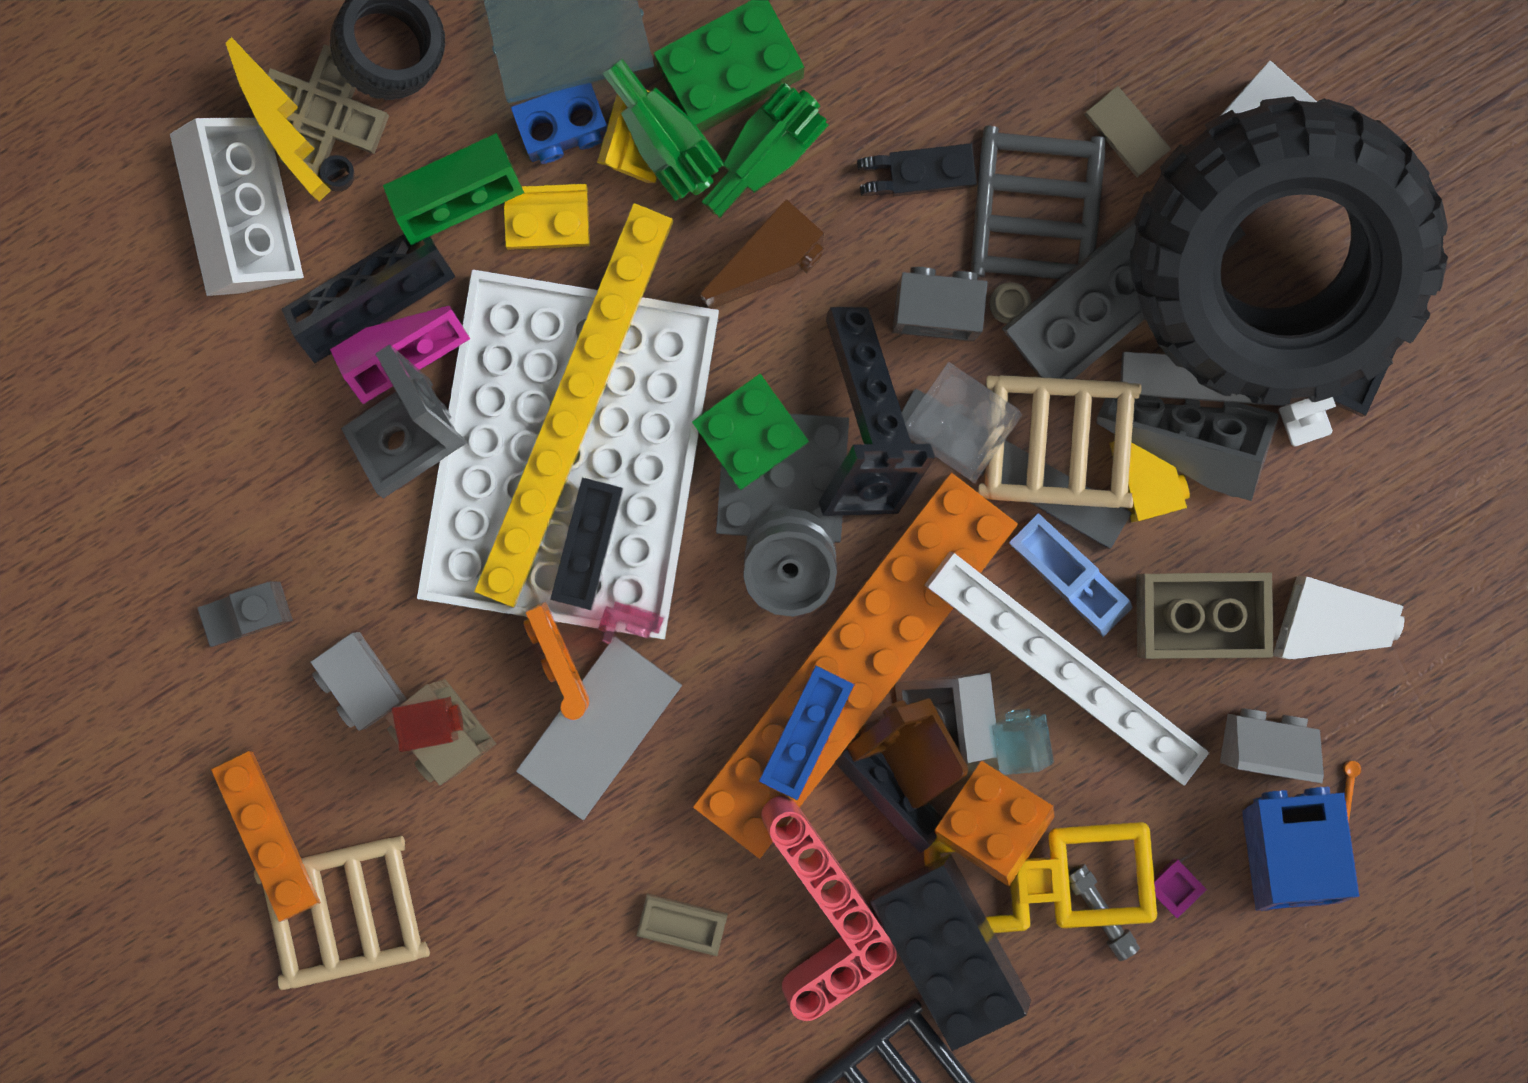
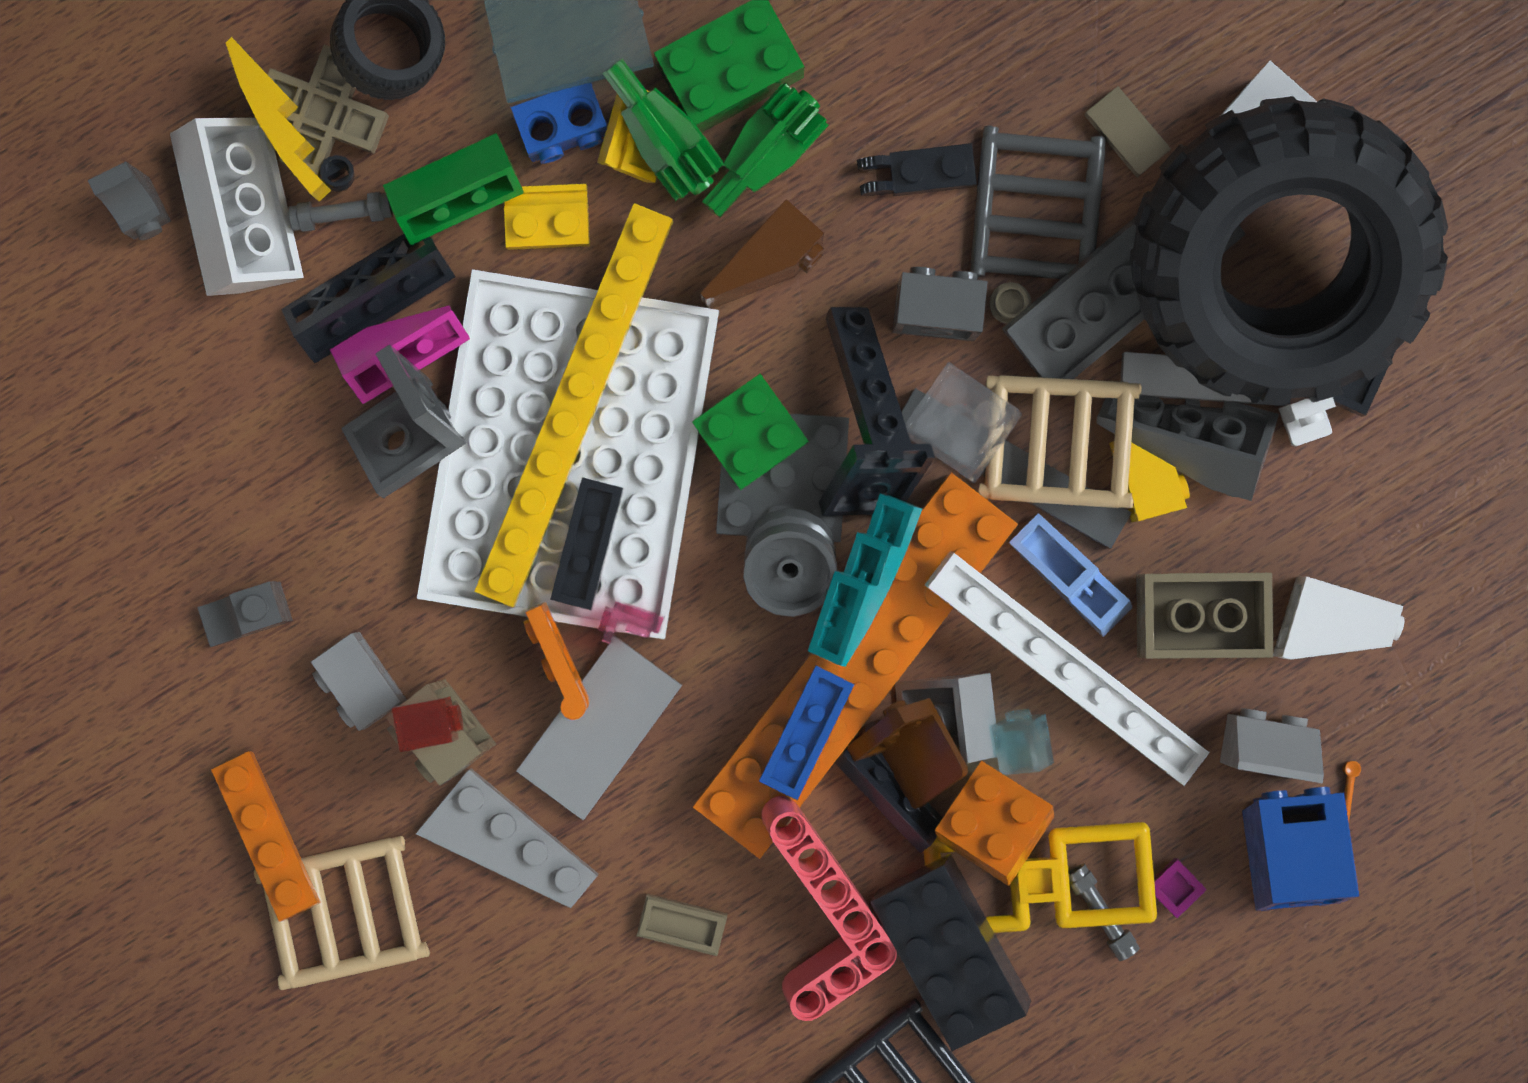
(131, 201): none -> dark grey arch
(304, 216): none -> dark grey bar
(500, 836): none -> light grey wing
(868, 575): none -> teal slope

